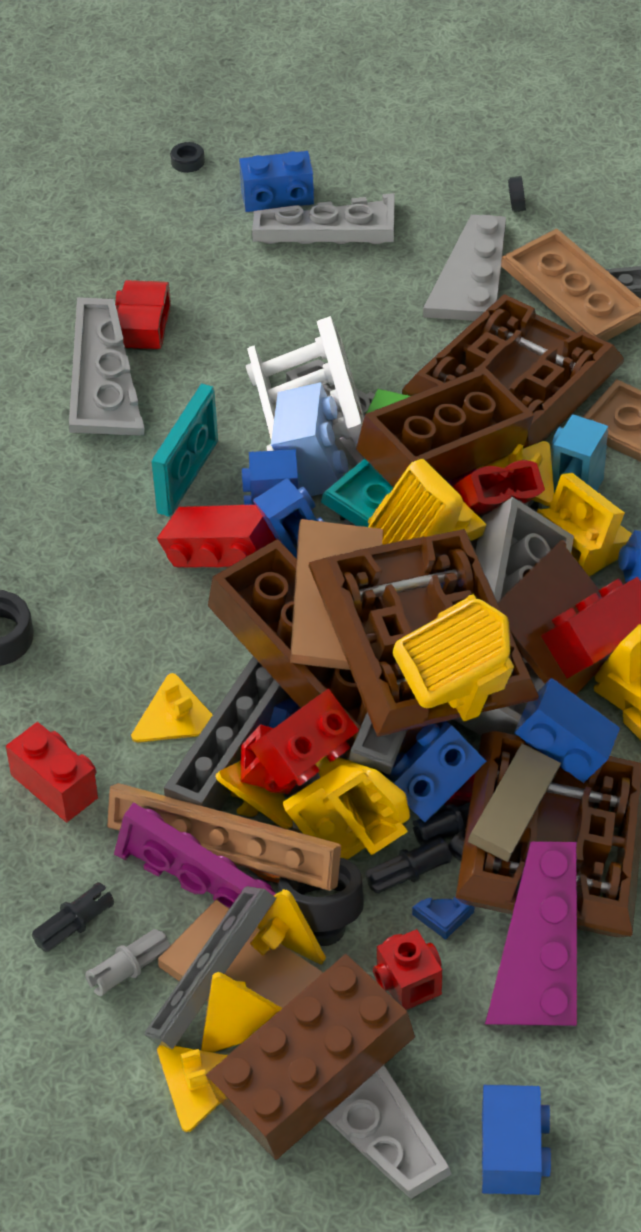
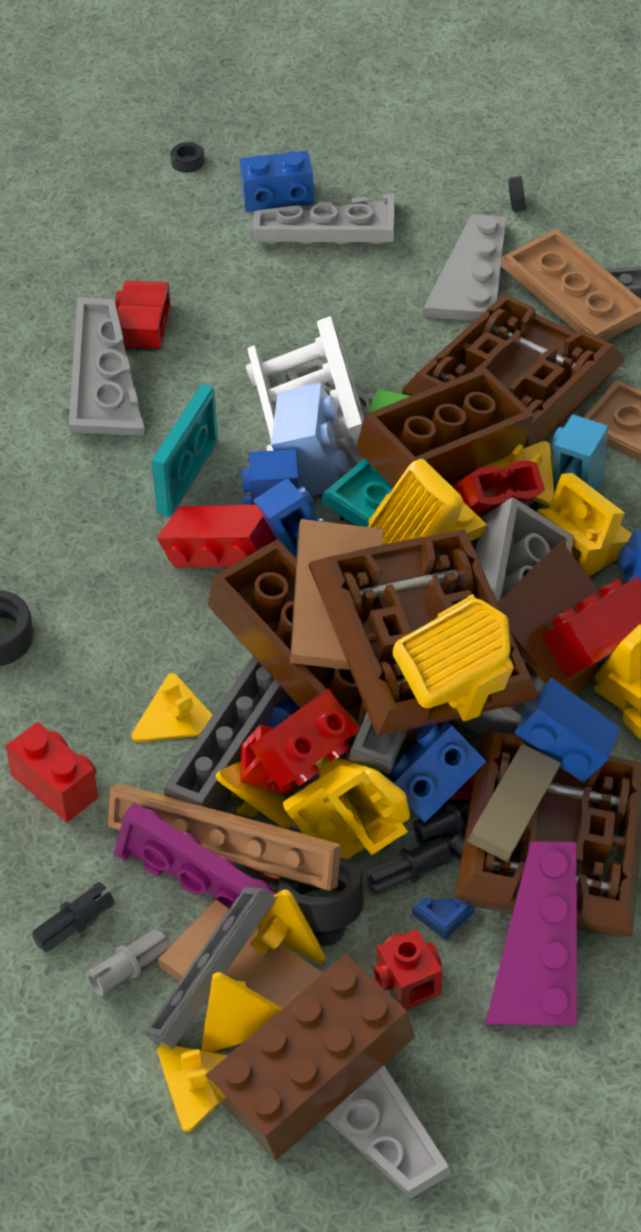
(512, 1140): blue brick -> none

